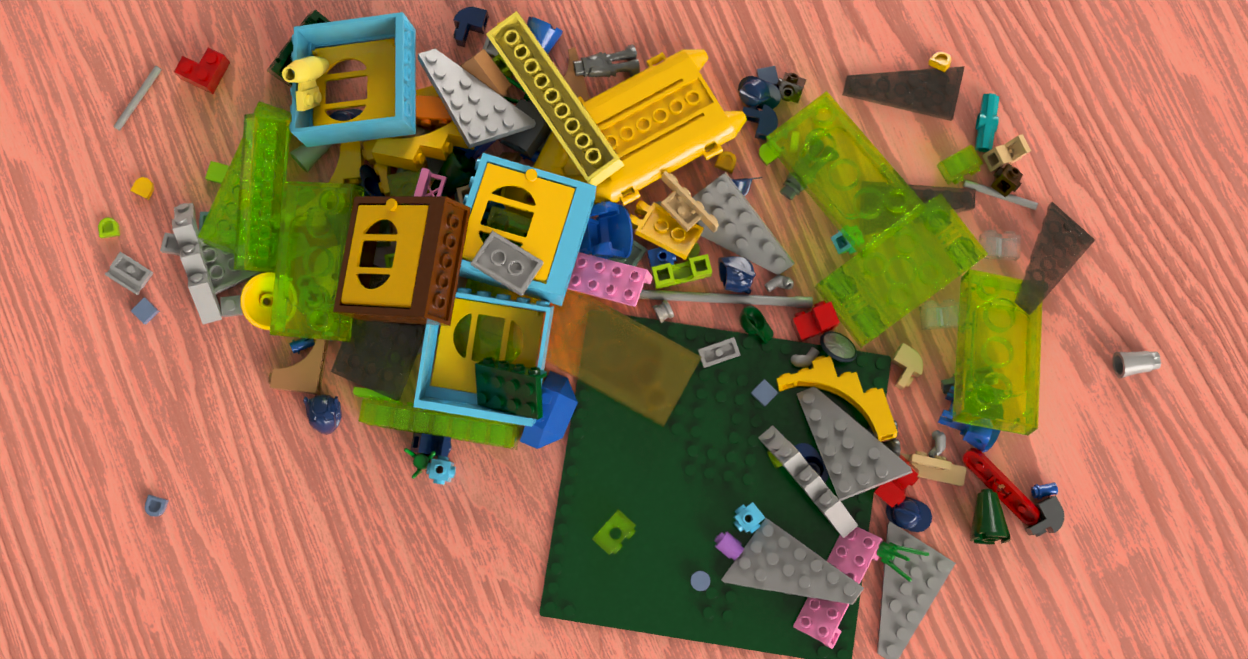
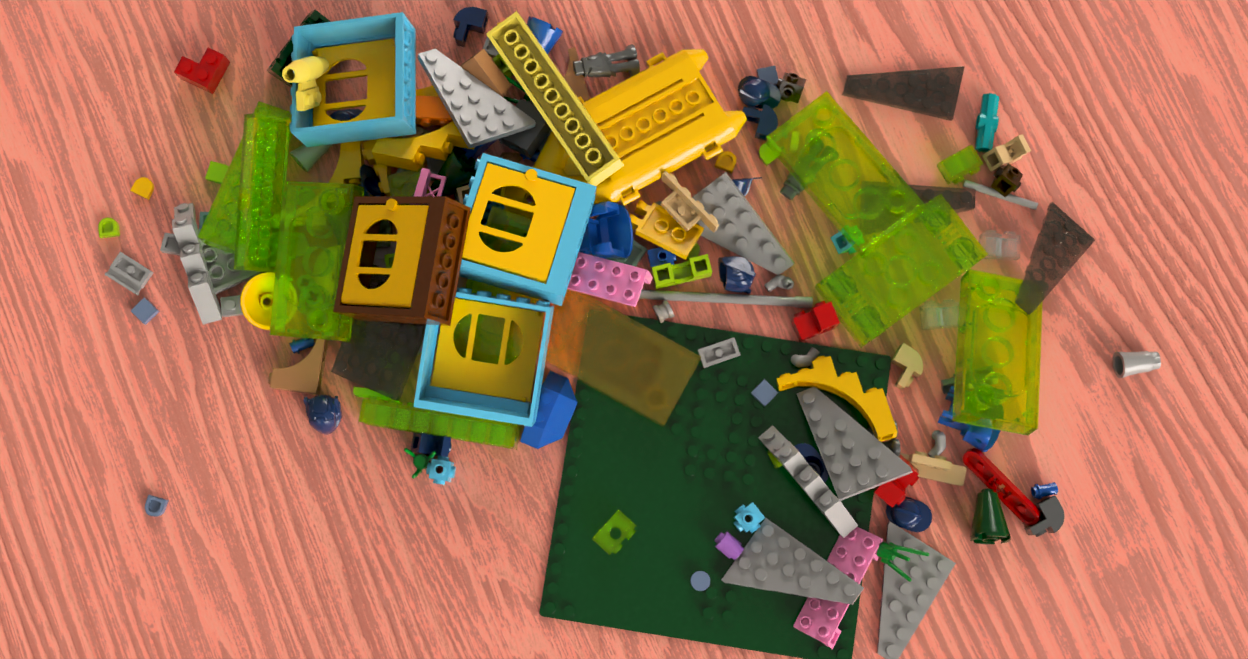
(137, 98): light grey bar -> none
(507, 263): light grey tile -> none
(509, 387): dark green bracket -> none
(755, 323): dark green cap -> none
(838, 346): light grey wheel -> none
(940, 61): yellow tile -> none

